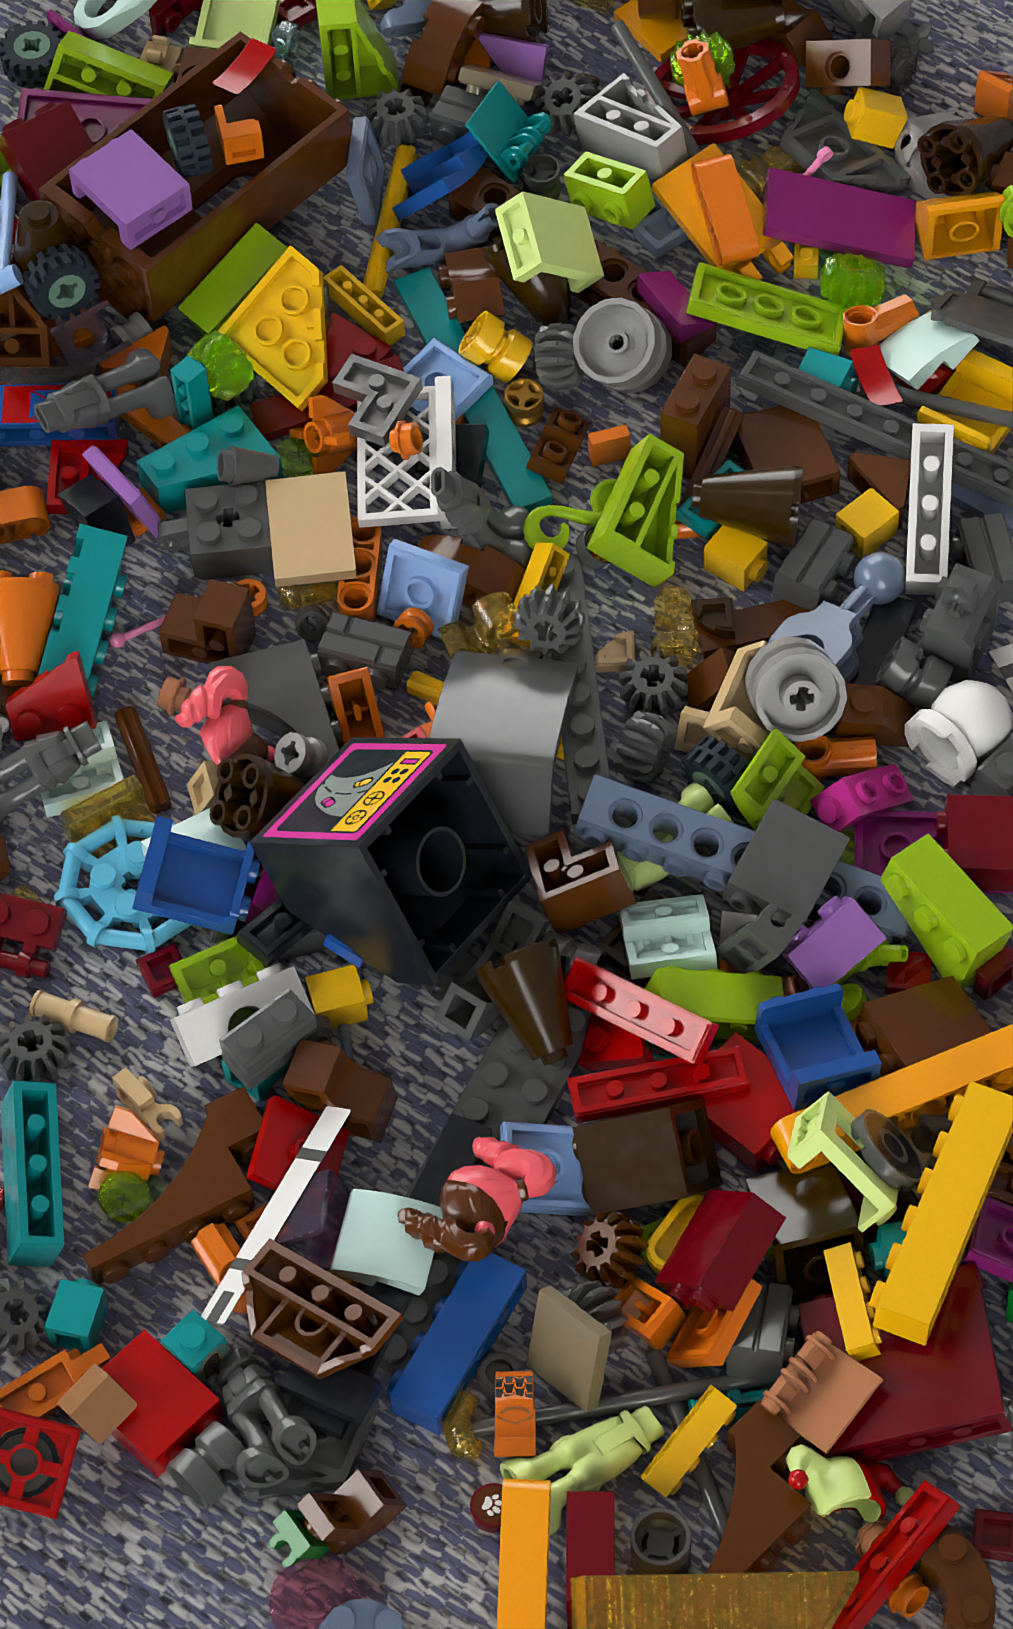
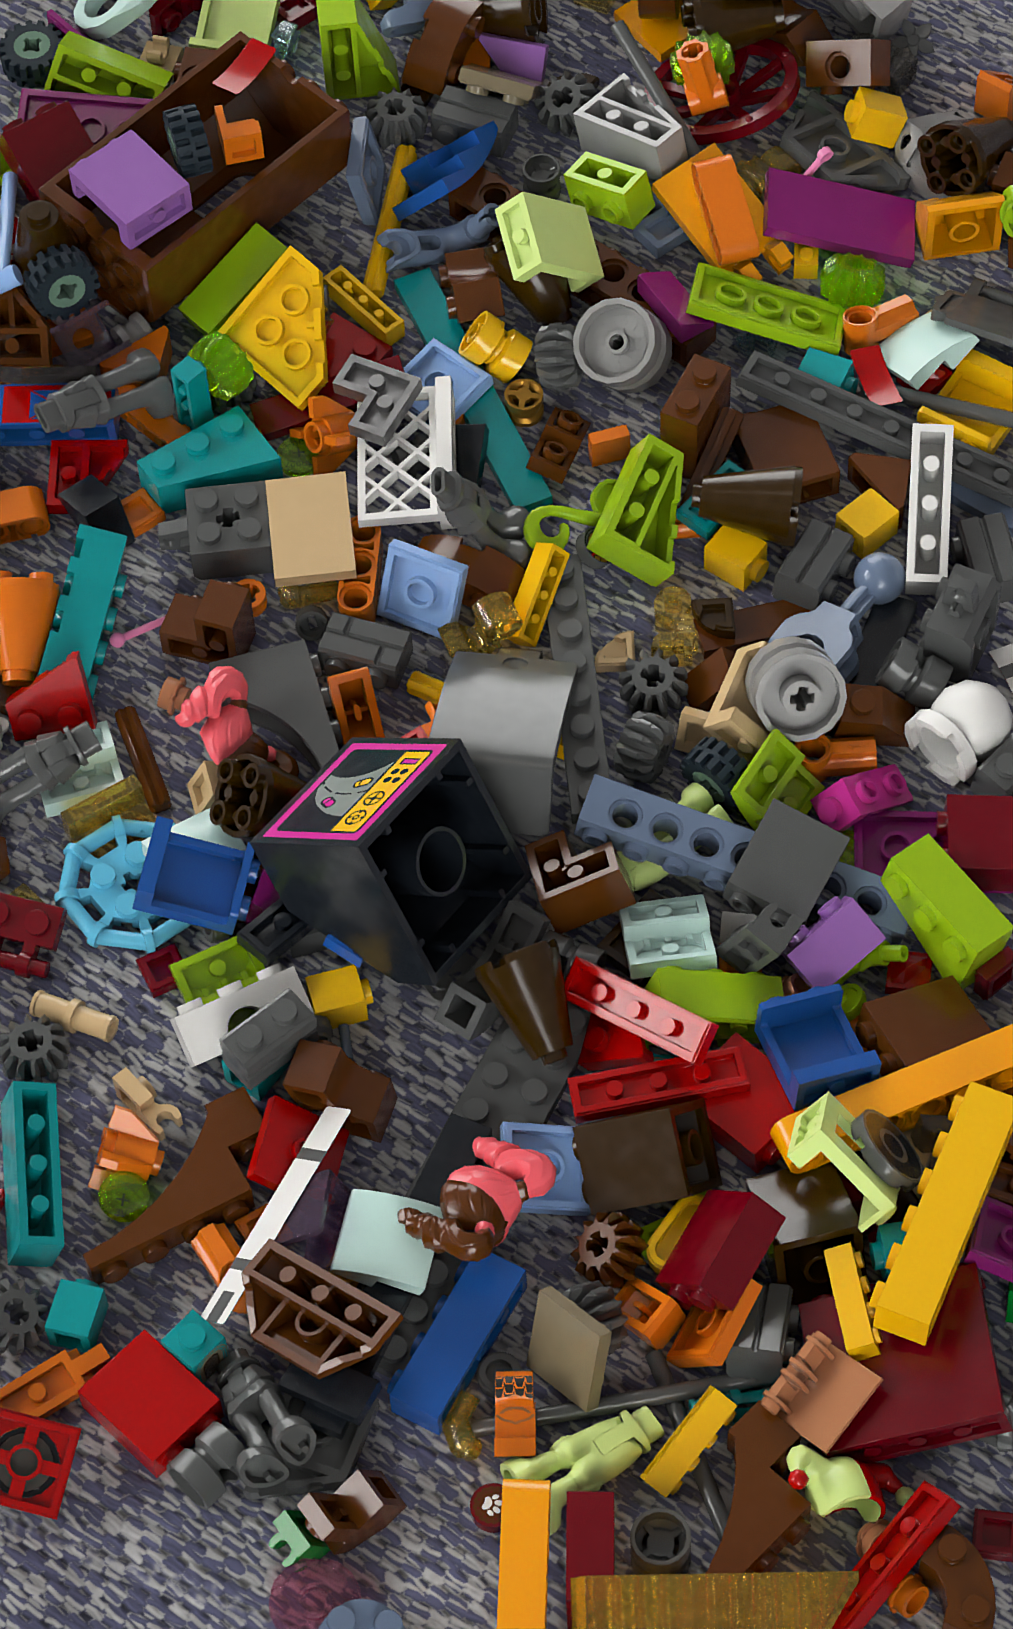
(97, 1403): medium nougat panel -> none
(127, 492): medium lavender tile -> none
(244, 466): dark grey cone -> none
(300, 755): light grey wheel -> none
(406, 439): orange plate -> none
(420, 621): orange bush -> none
(507, 131): teal hinge -> none
(549, 619): dark grey gear -> none

